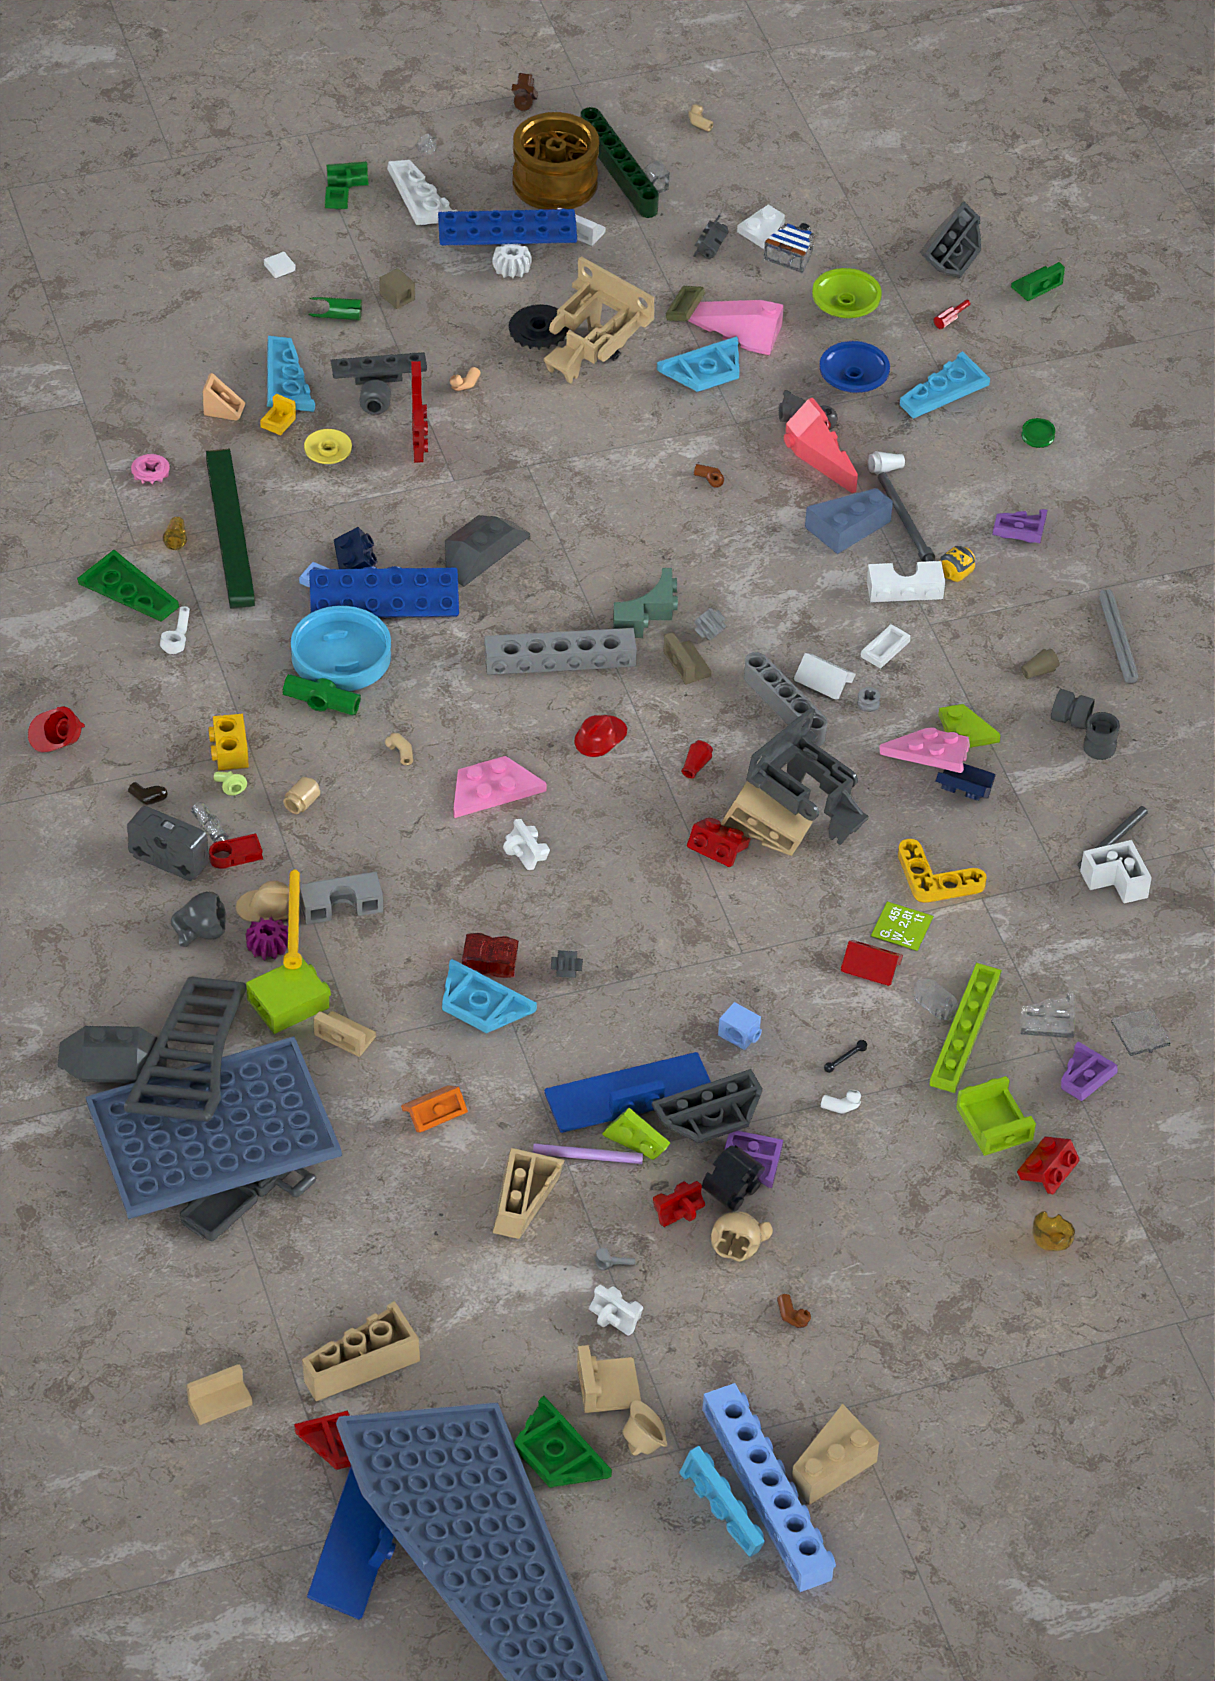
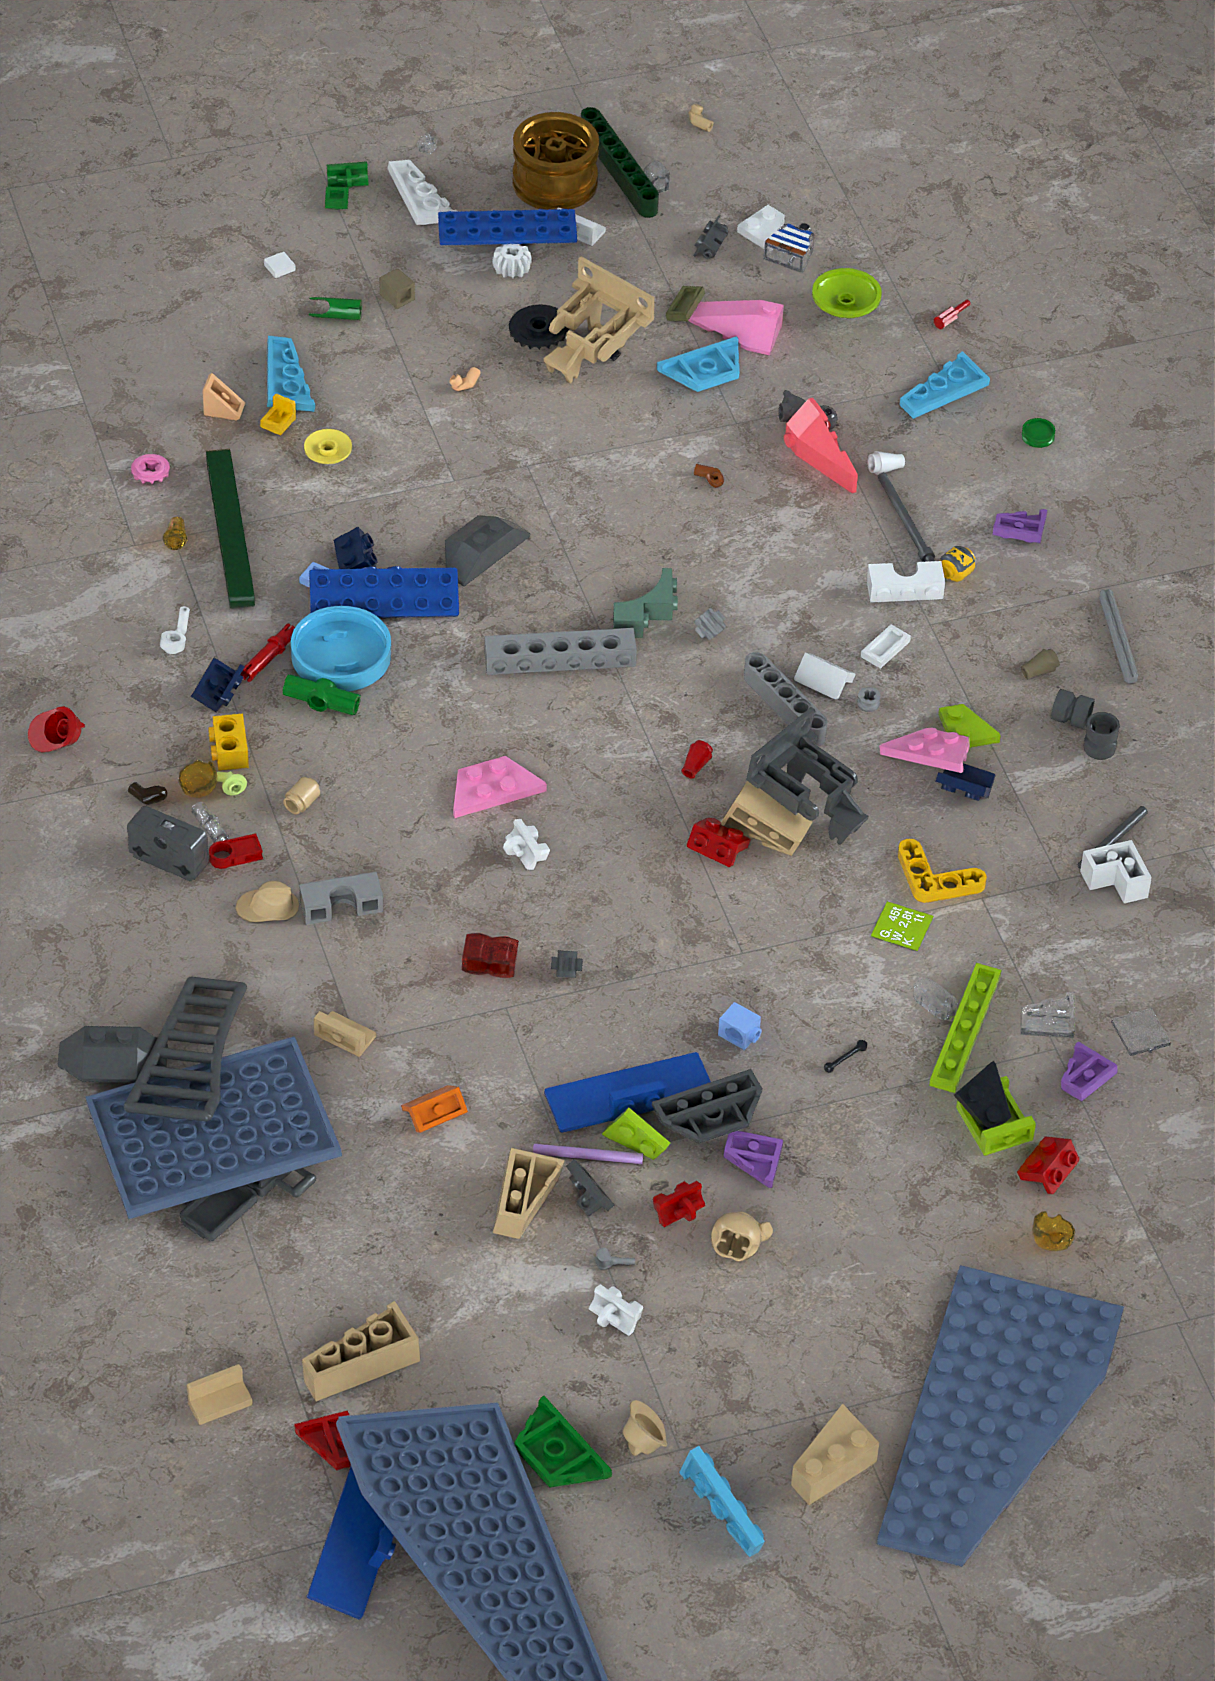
(126, 584): green wing -> none
(198, 779): none -> clear yellow hair
(201, 917): dark grey piece -> none
(216, 685): none -> dark blue bracket
(267, 938): magenta gear -> none
(275, 646): none -> red pin
(288, 996): lime brick -> none
(293, 959): yellow bar -> none
(375, 397): dark grey head -> none
(383, 368): dark grey bracket -> none
(405, 748): tan arm -> none
(419, 413): red wing -> none
(482, 1000): medium azure wing -> none
(524, 92): reddish brown hips -> none
(594, 1196): none -> dark grey hinge
(599, 735): red piece -> none
(606, 1383): tan bracket -> none
(685, 659): dark tan panel -> none
(733, 1177): black brick -> none
(790, 1315): dark orange arm -> none
(805, 1570): light blue brick -> none
(842, 1105): white arm -> none
(848, 518): sand blue wedge -> none
(854, 366): blue dish -> none
(870, 962): red panel -> none
(955, 242): dark grey wedge -> none
(985, 1098): none -> black wing
(995, 1400): none -> sand blue wing
(1039, 281): green panel -> none

